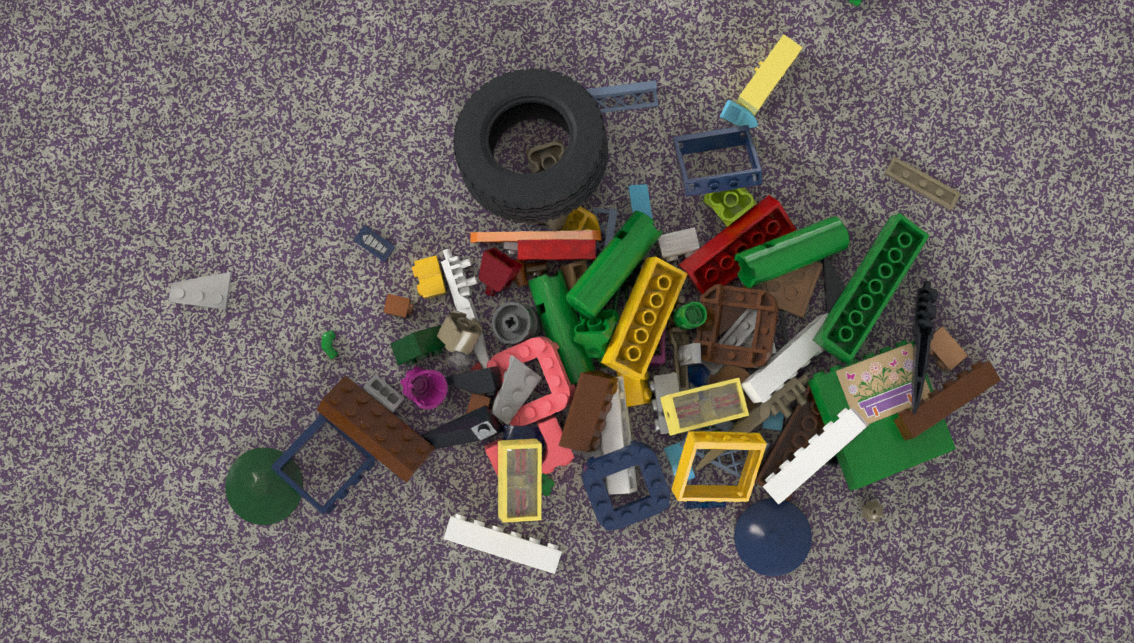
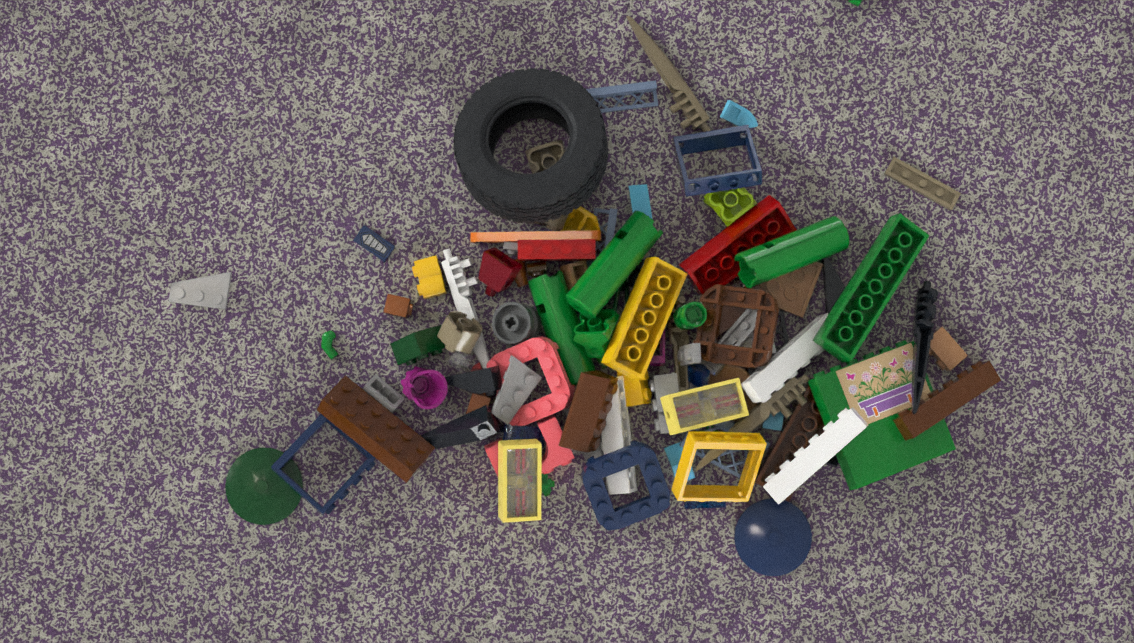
(502, 544): white brick -> none
(674, 81): none -> dark tan piece
(678, 244): white brick -> none
(769, 74): light yellow brick -> none
(872, 511): dark tan plant -> none

